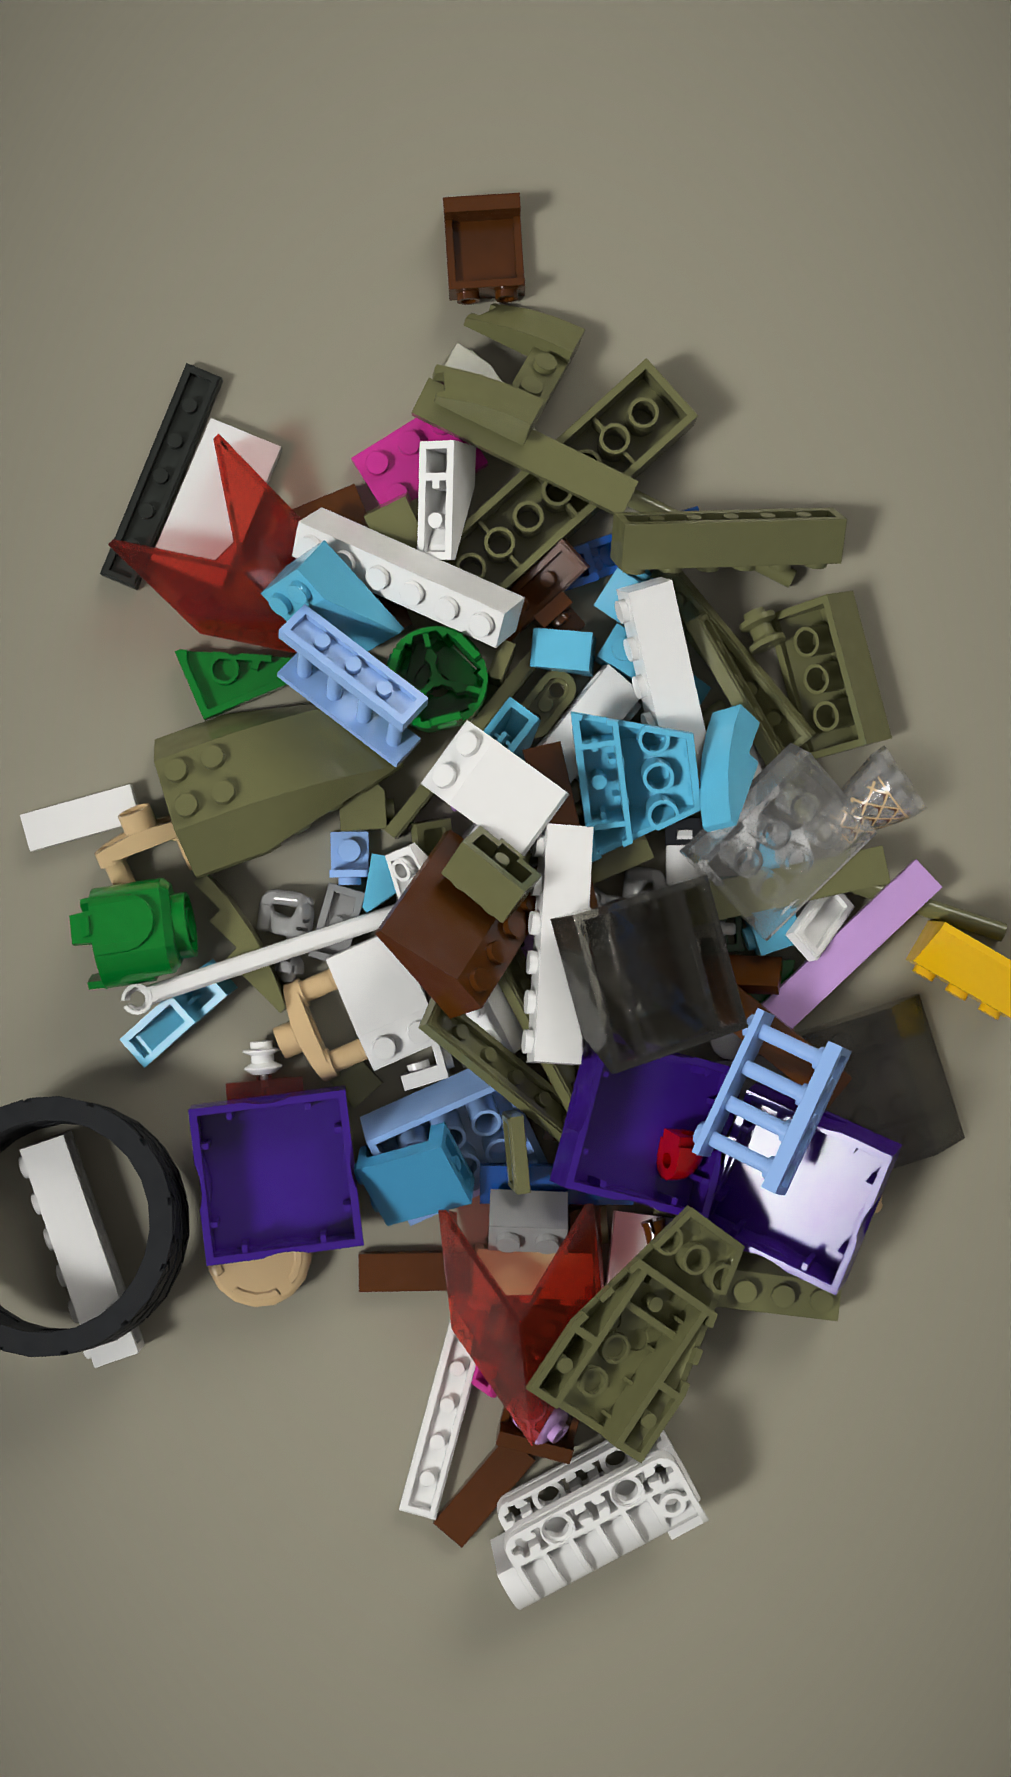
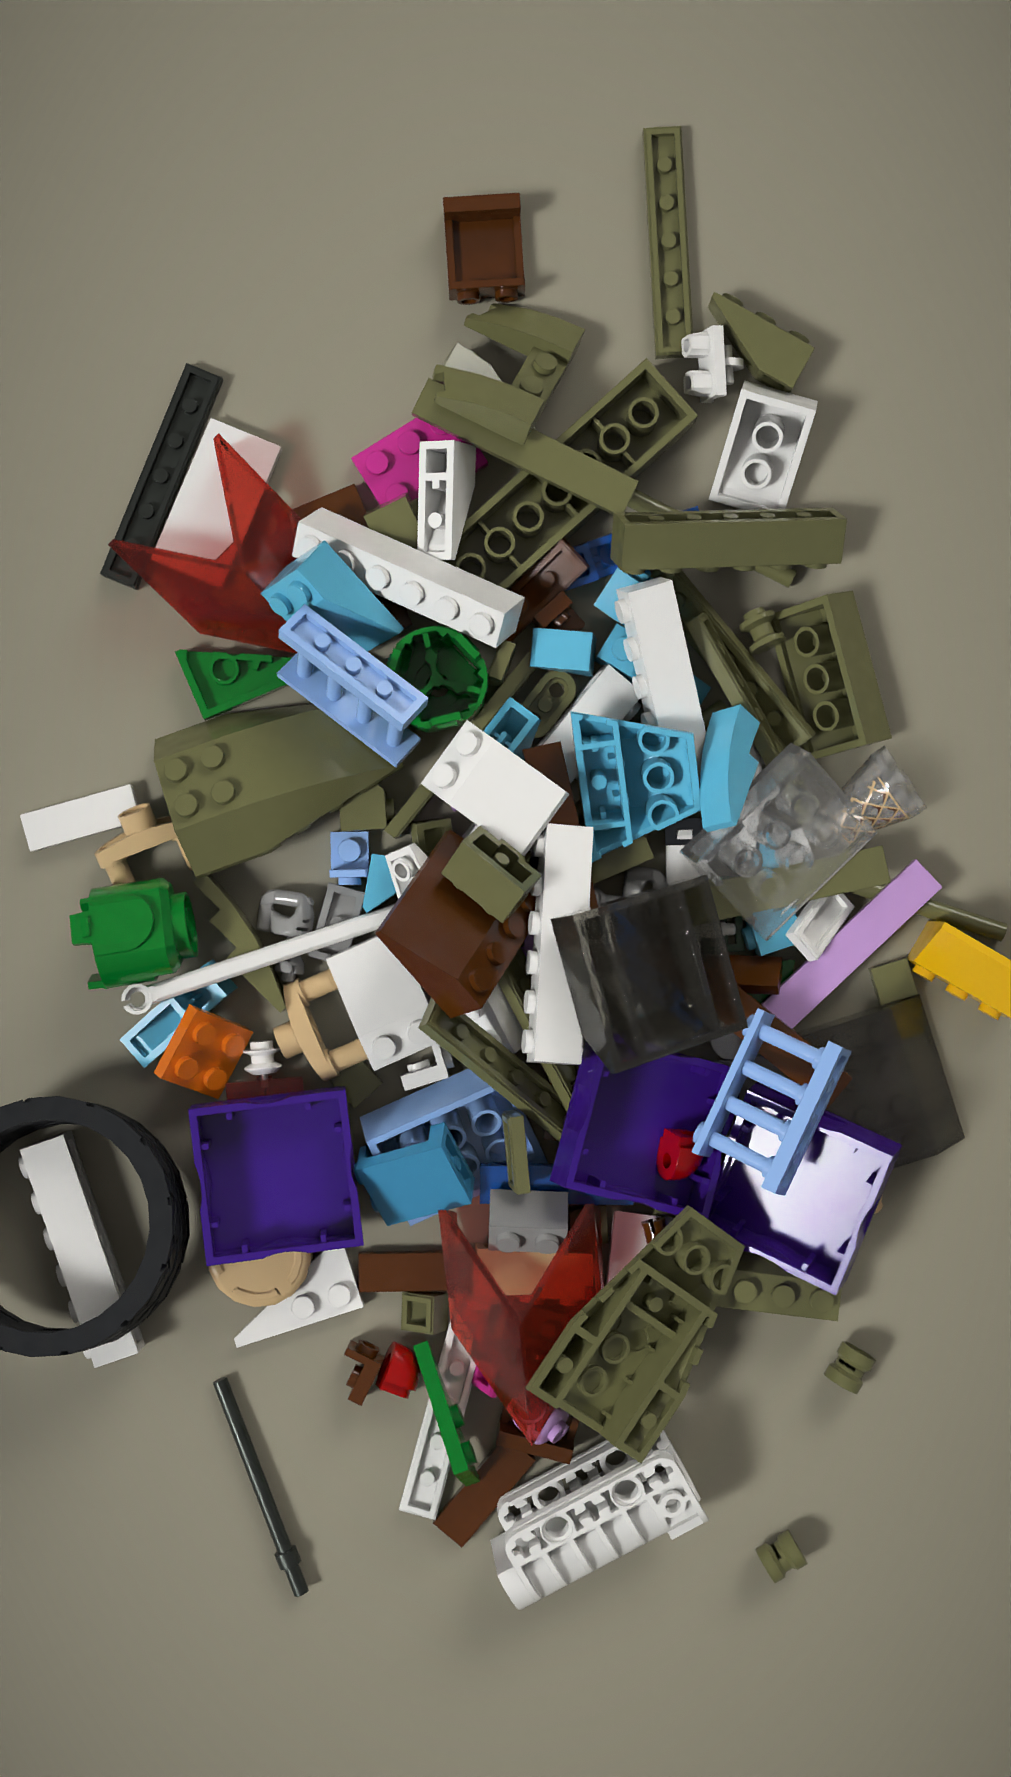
(203, 1052): none -> orange plate
(287, 1554): none -> pearl dark grey bar
(325, 1293): none -> white wing
(362, 1377): none -> reddish brown bracket
(399, 1371): none -> red piece
(424, 1312): none -> olive slope
(448, 1418): none -> green wing
(667, 239): none -> olive tile
(714, 363): none -> white hips
(763, 448): none -> white slope
(767, 350): none -> olive slope
(781, 1556): none -> olive wheel
(849, 1367): none -> olive wheel
(893, 981): none -> olive tile

